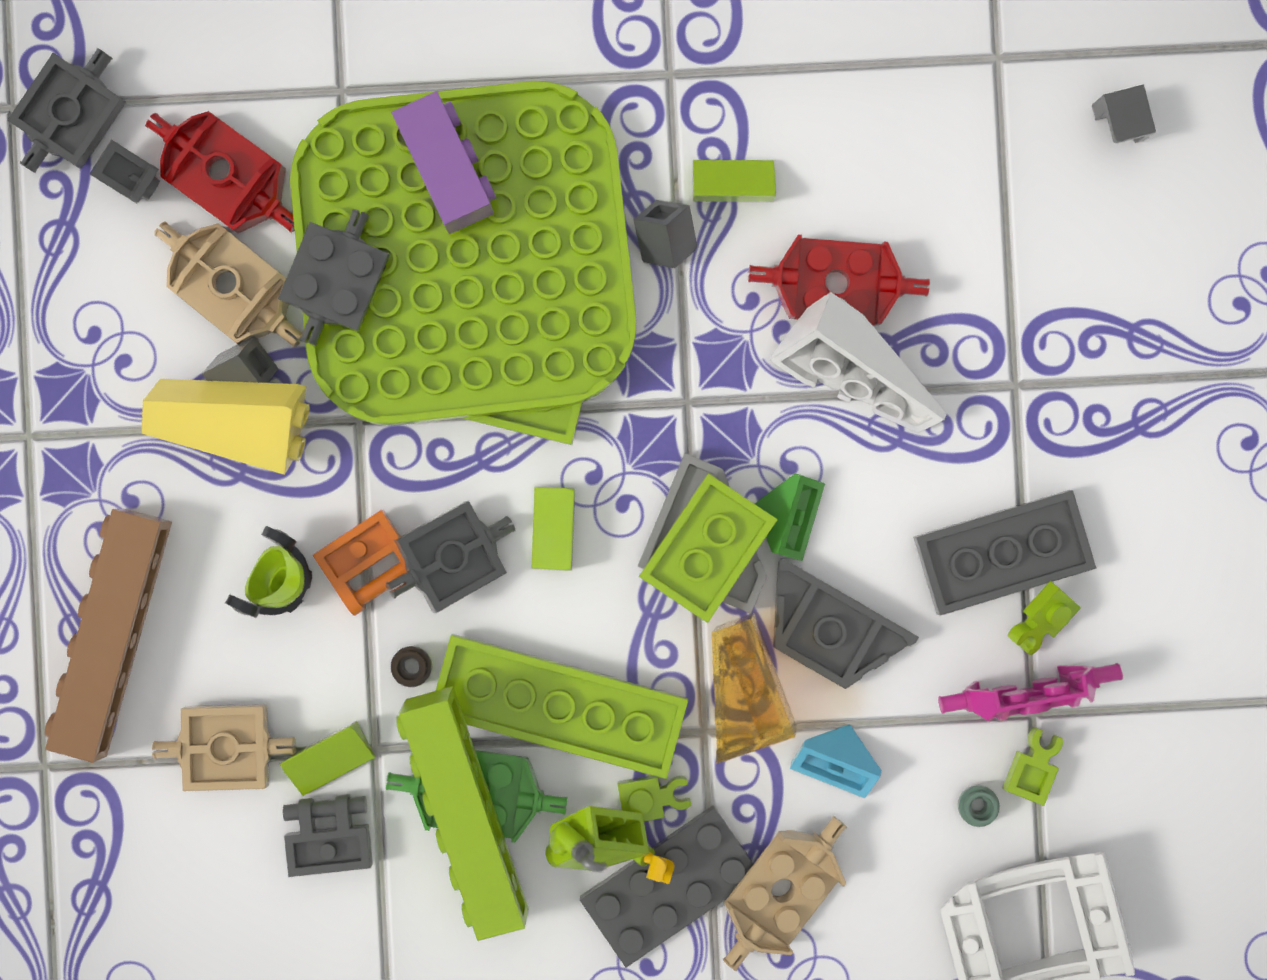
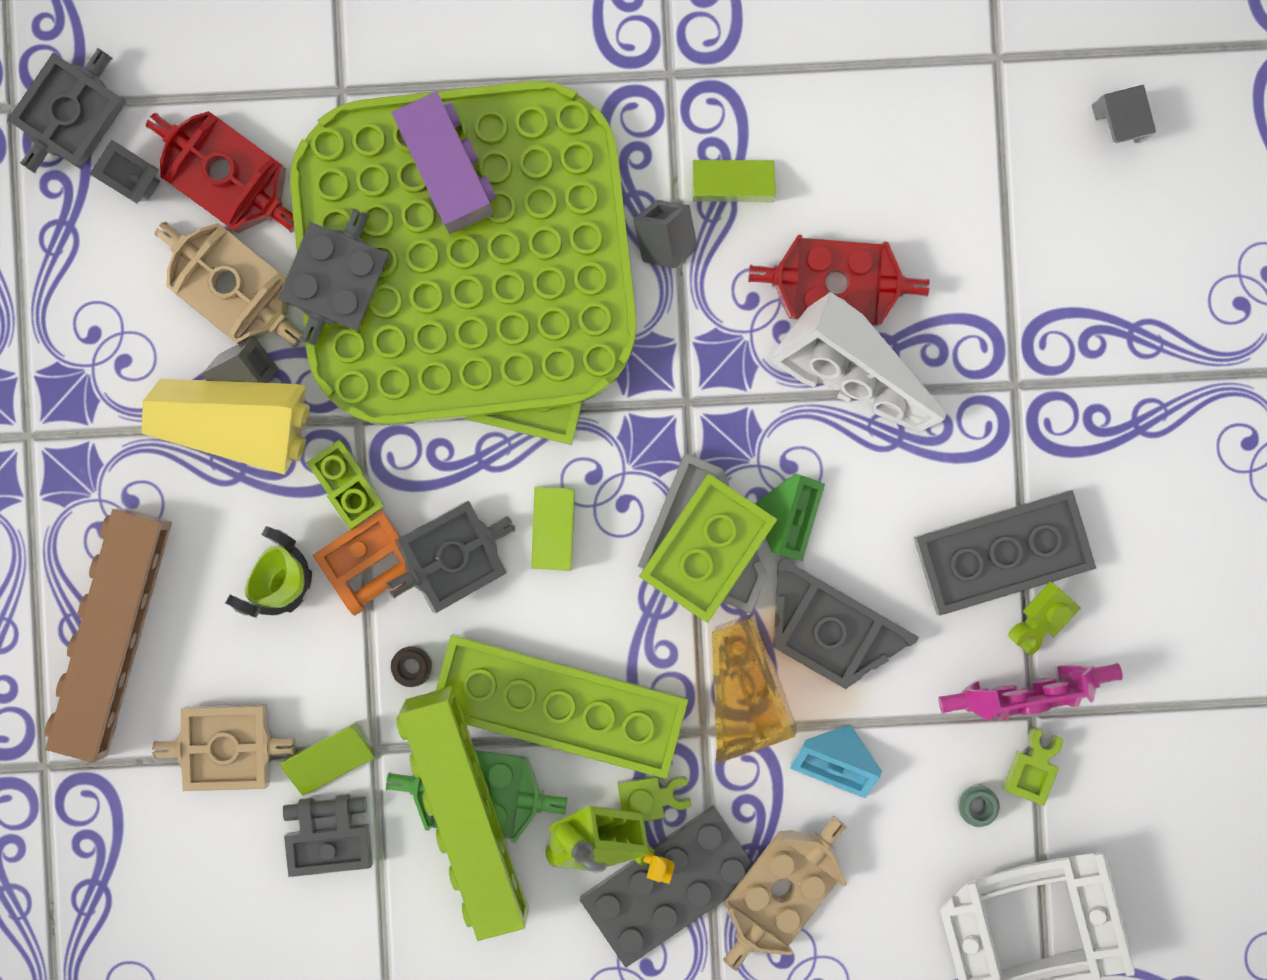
(346, 484): none -> lime slope

